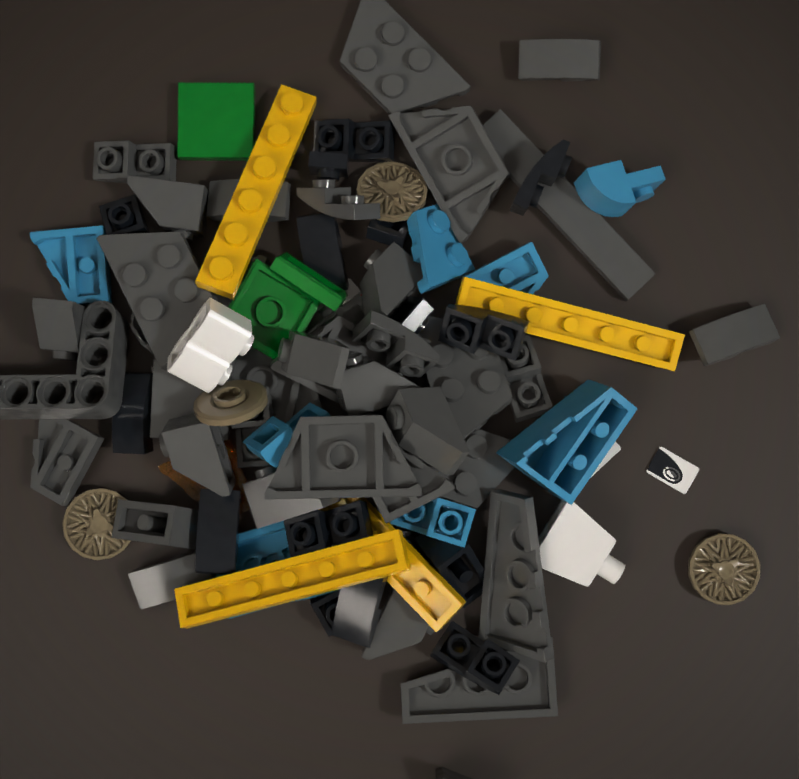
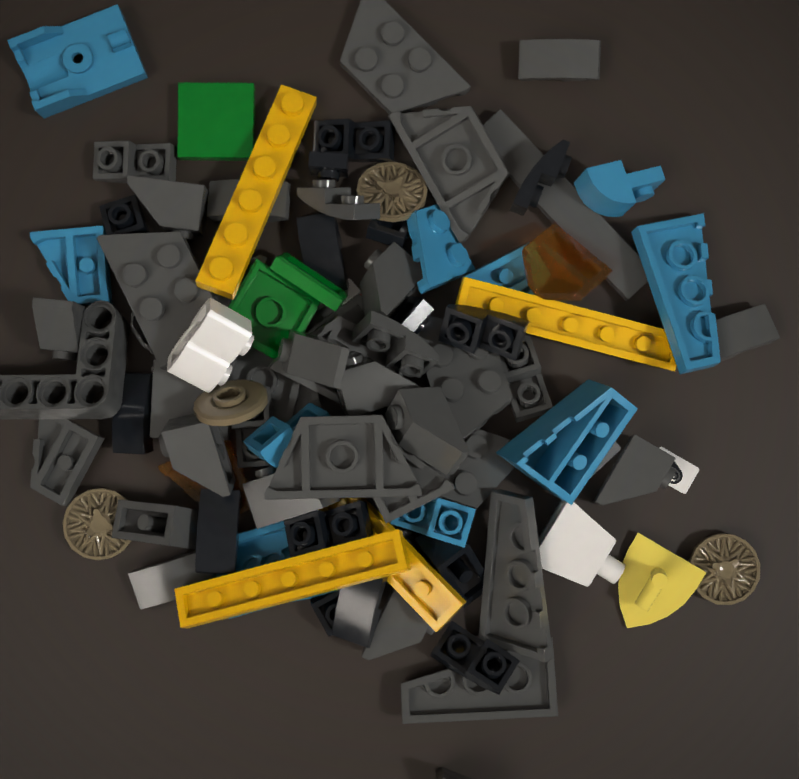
(58, 82): none -> dark azure piece
(561, 267): none -> clear orange slope
(637, 472): none -> dark grey slope
(654, 582): none -> light yellow shield
(677, 276): none -> dark azure wing

